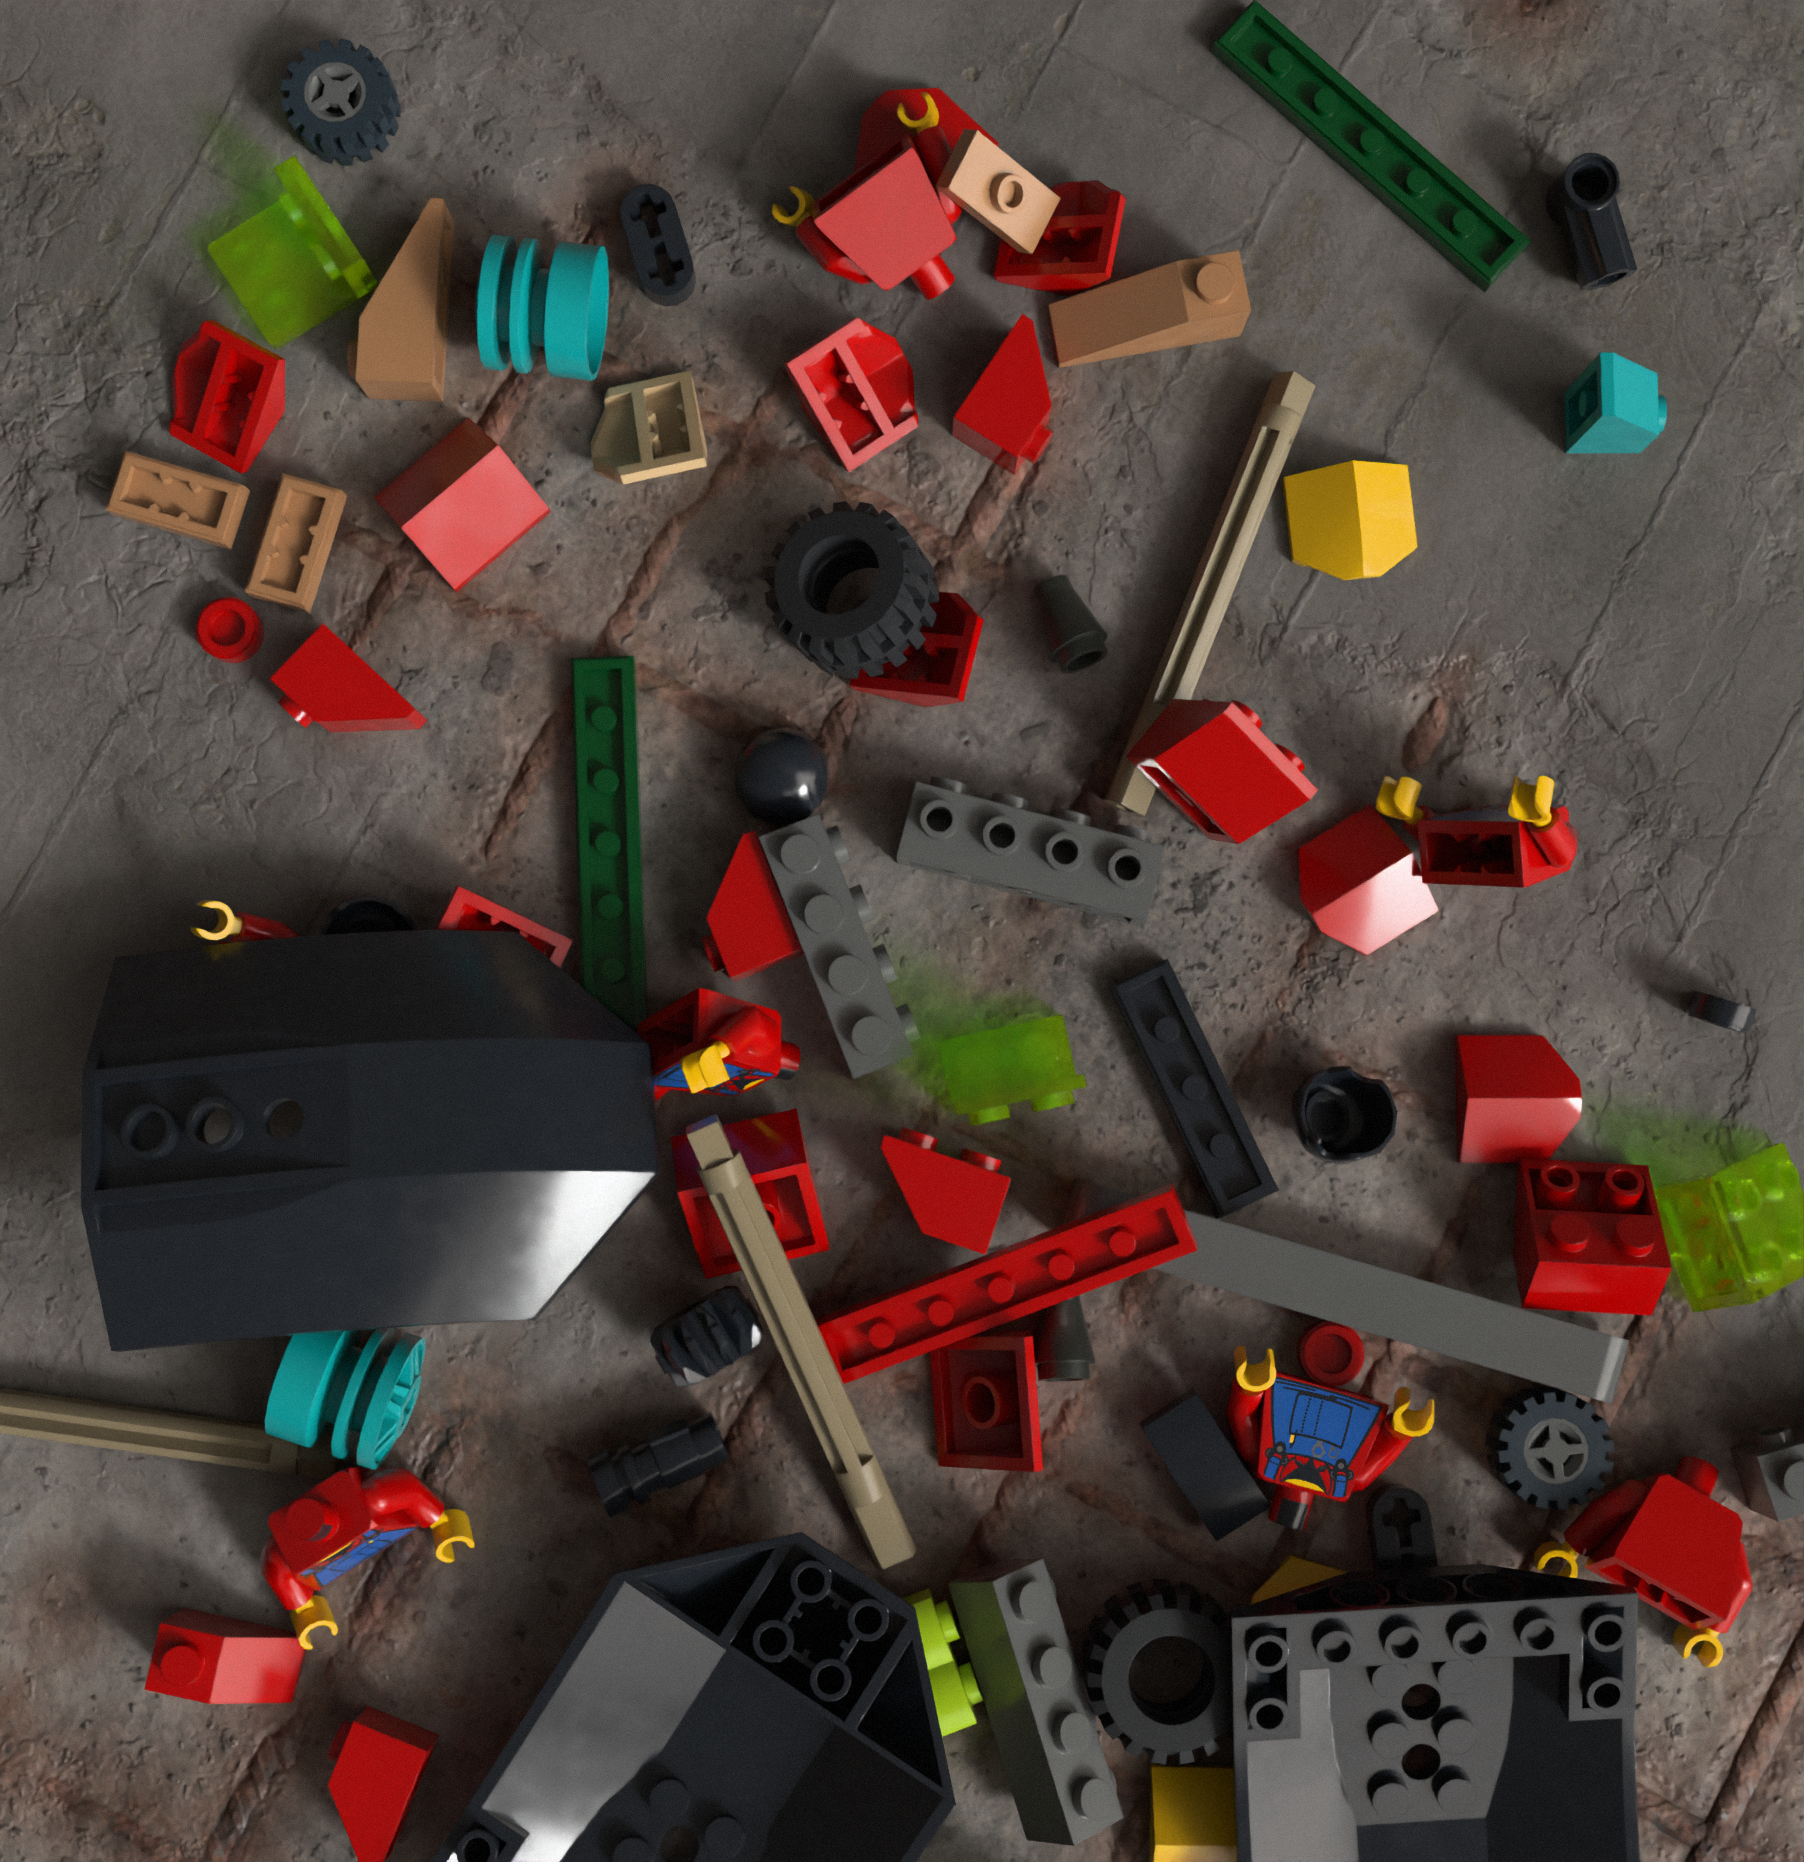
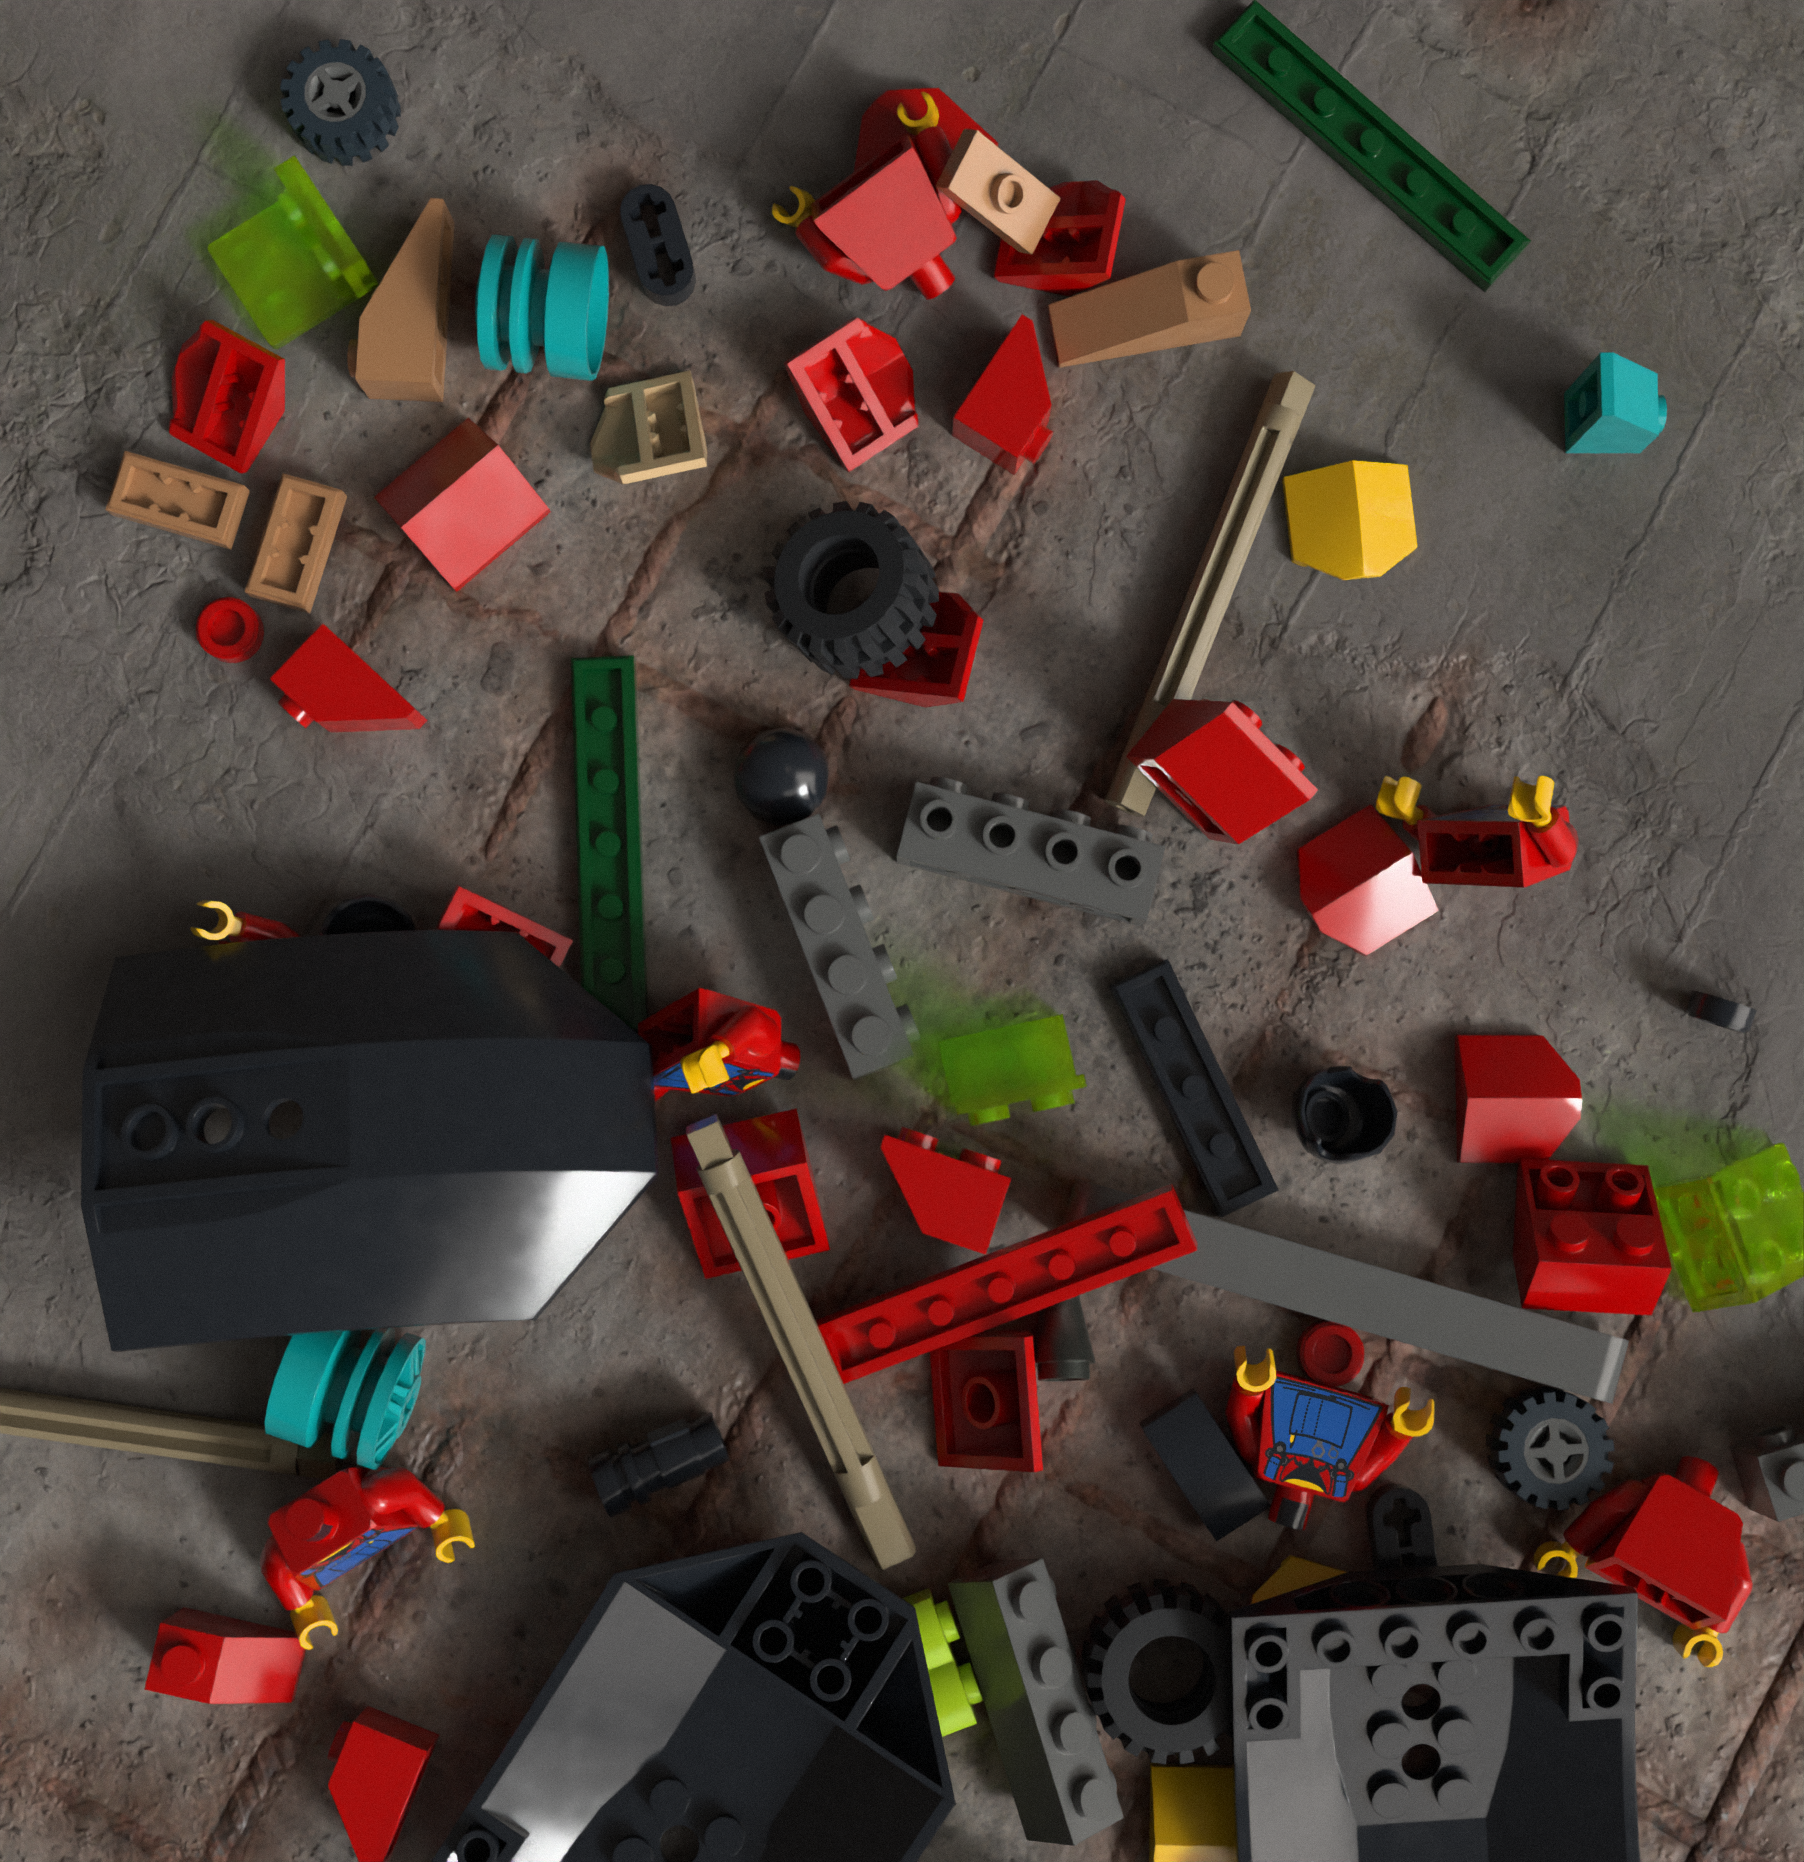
(706, 1336): black gear -> none
(749, 917): red slope -> none
(1069, 627): pearl dark grey cone -> none
(1594, 227): black piece -> none

